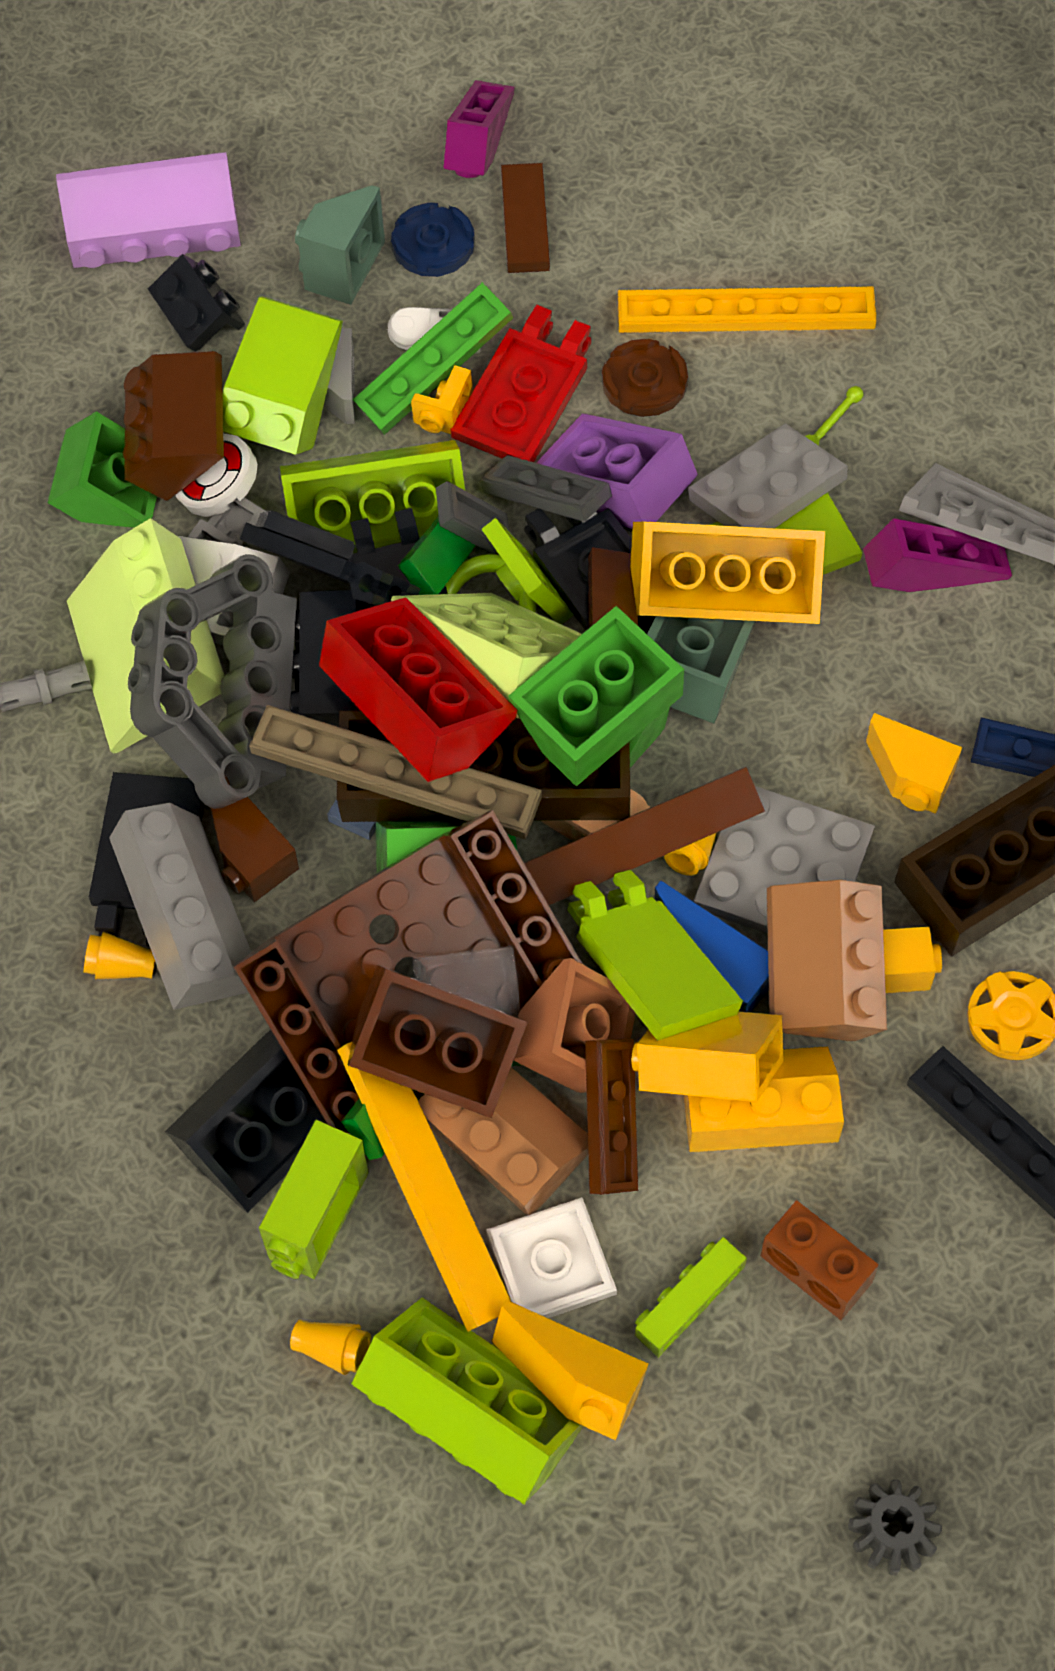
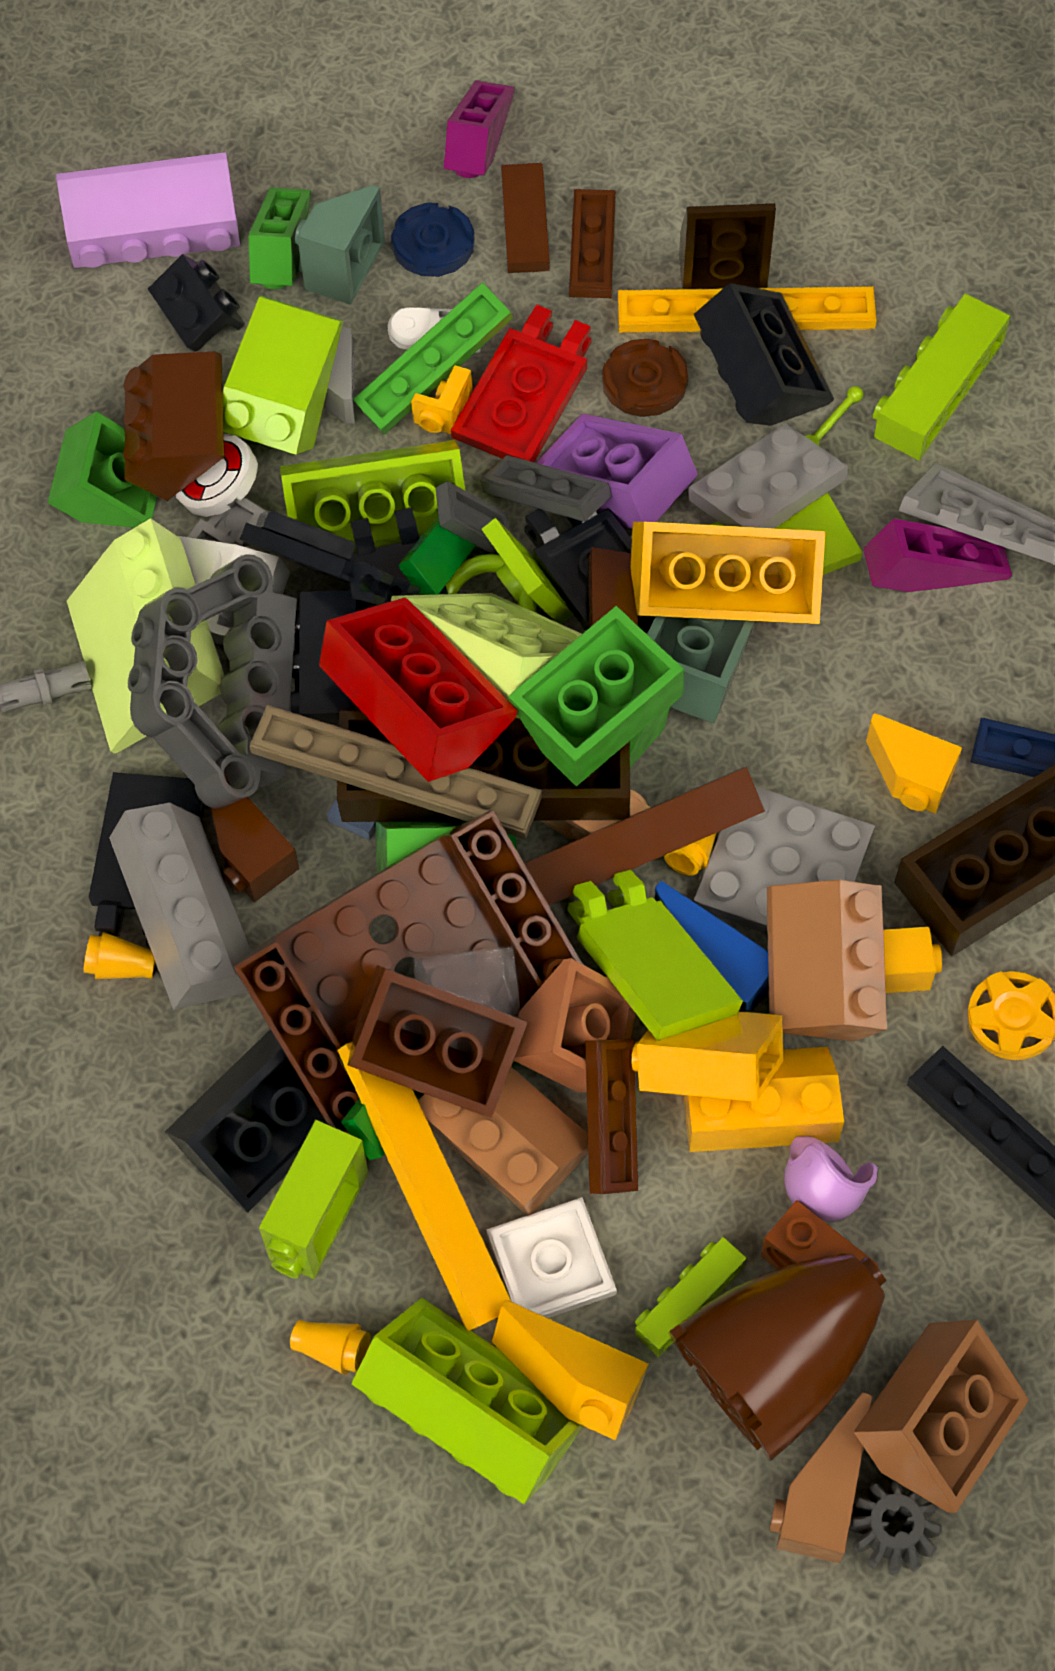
(272, 243): none -> bright green slope
(592, 243): none -> reddish brown tile
(726, 245): none -> dark brown slope
(762, 355): none -> black slope
(783, 1344): none -> reddish brown cylinder
(822, 1496): none -> medium nougat slope
(824, 1180): none -> lavender helmet
(940, 376): none -> lime brick
(943, 1413): none -> medium nougat slope

